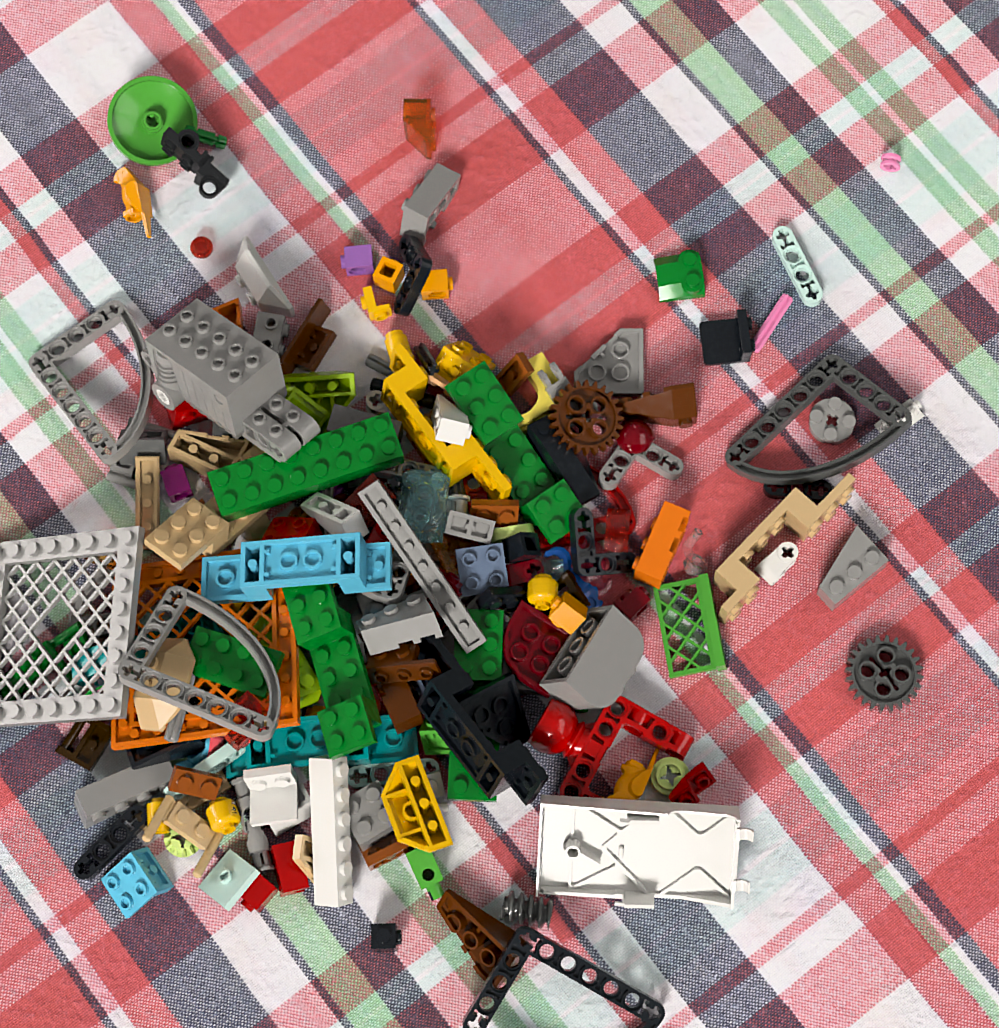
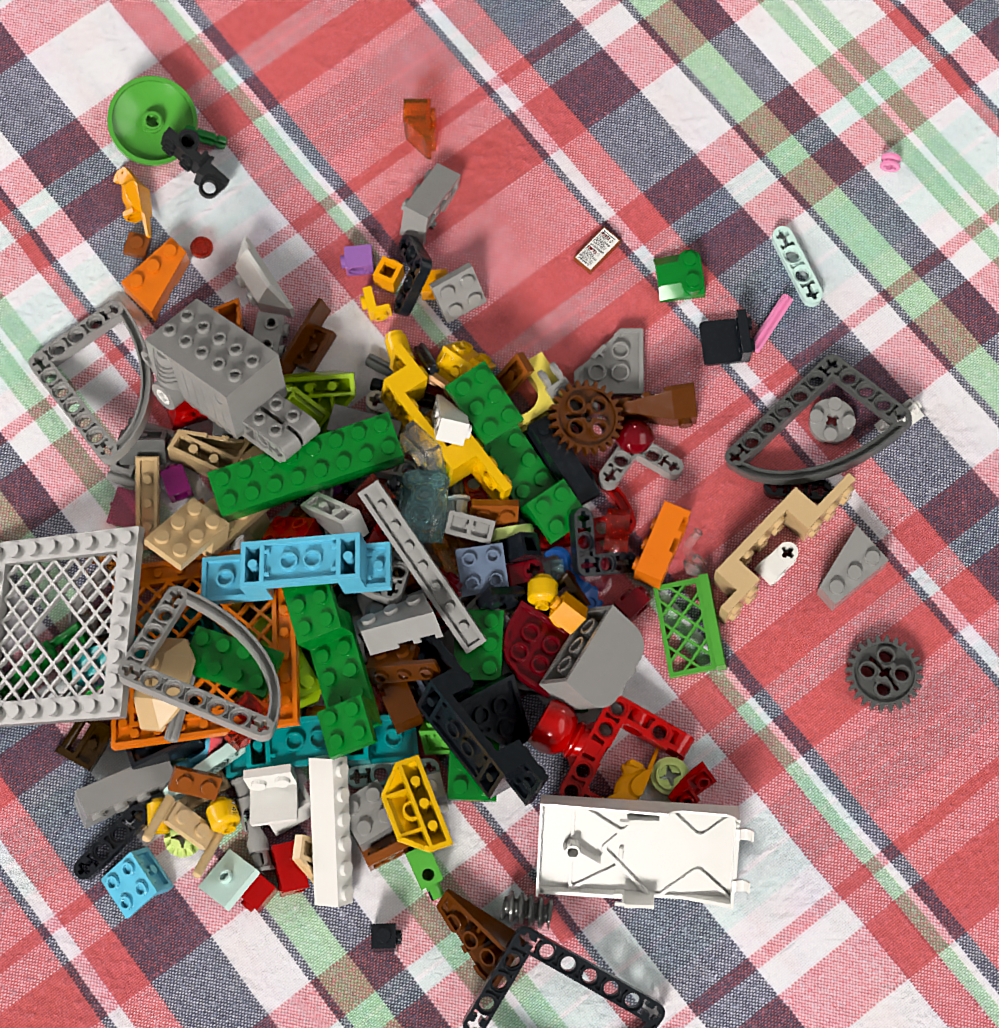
(122, 508): none -> clear pink piece
(137, 245): none -> dark orange plate
(156, 277): none -> orange wedge
(422, 448): none -> clear slope
(458, 292): none -> light grey plate
(597, 250): none -> tile

